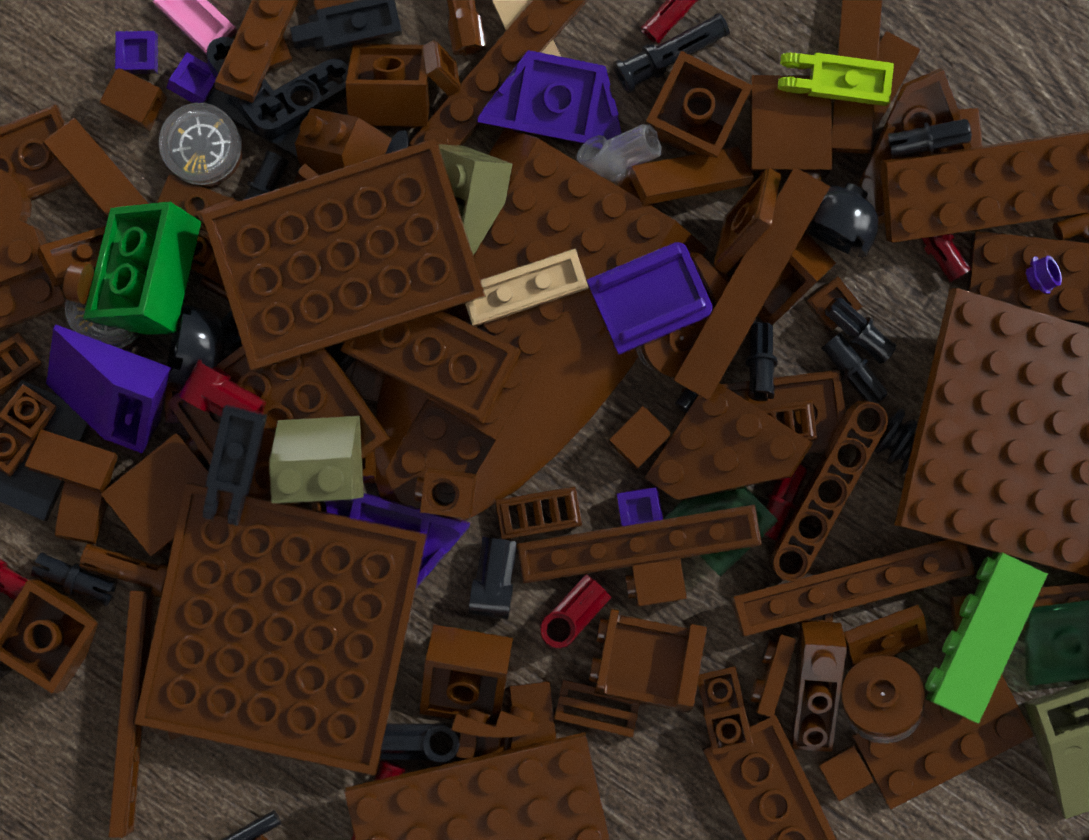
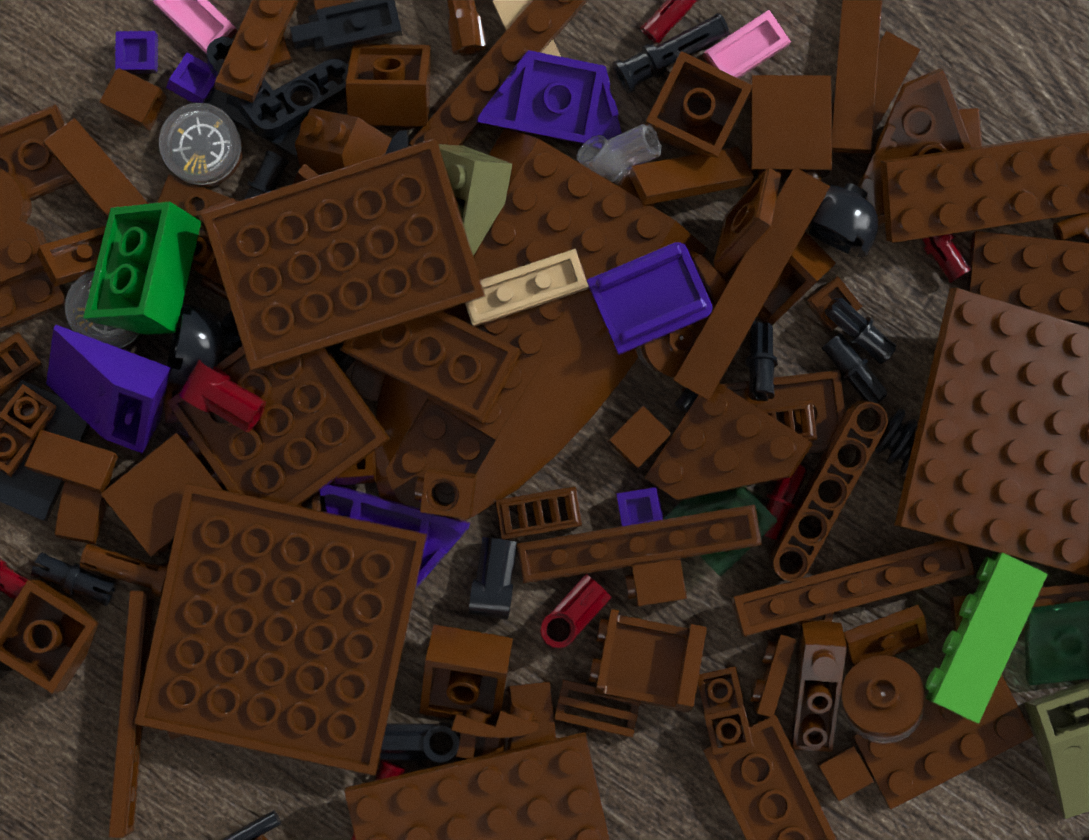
(78, 282): reddish brown tile -> none
(234, 460): black hinge -> none
(316, 460): olive slope -> none
(441, 67): reddish brown tile -> none
(748, 46): none -> bright pink tile
(839, 78): lime hinge -> none
(929, 138): black axle -> none
(1044, 274): dark purple plate -> none

